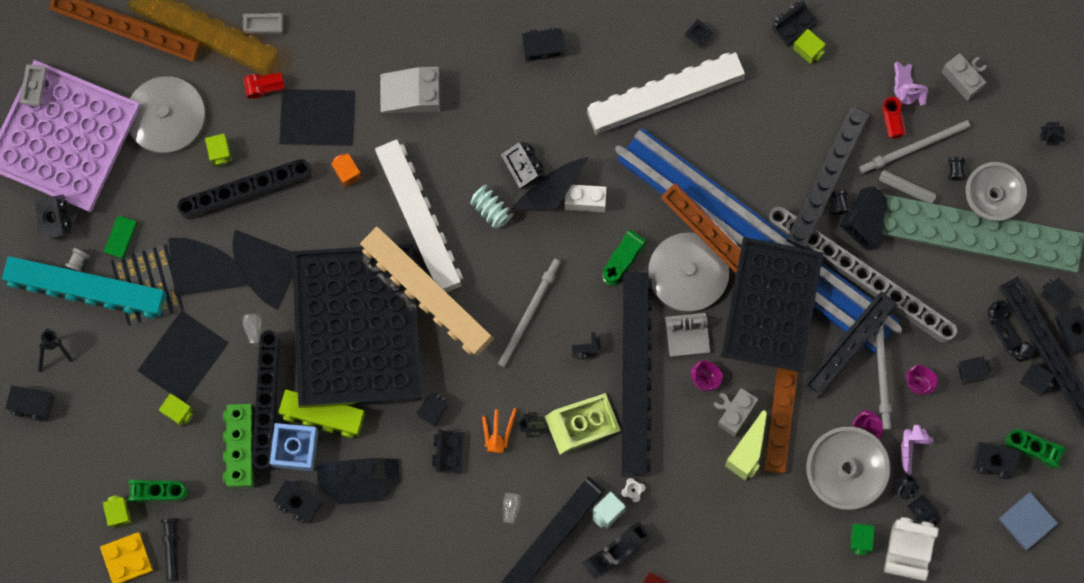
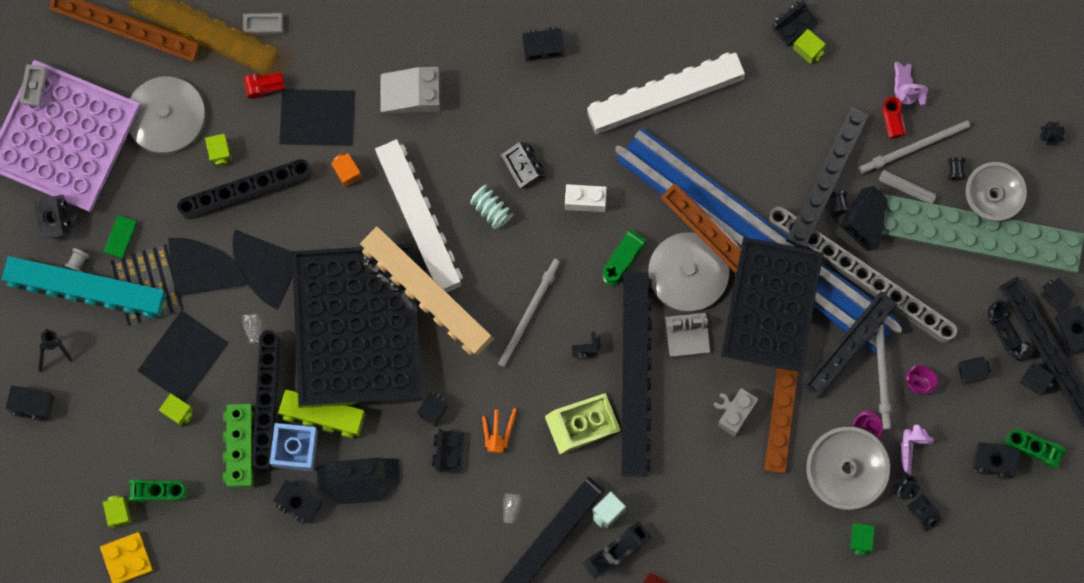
(170, 538): black pin -> none
(531, 424): black gear -> none
(552, 188): black sticker -> none
(639, 488): white plate -> none
(698, 33): black plate -> none
(706, 375): magenta hair -> none
(746, 455): yellowish green slope -> none
(910, 549): white piece -> none
(965, 76): light grey brick -> none
(1027, 521): sand blue tile -> none

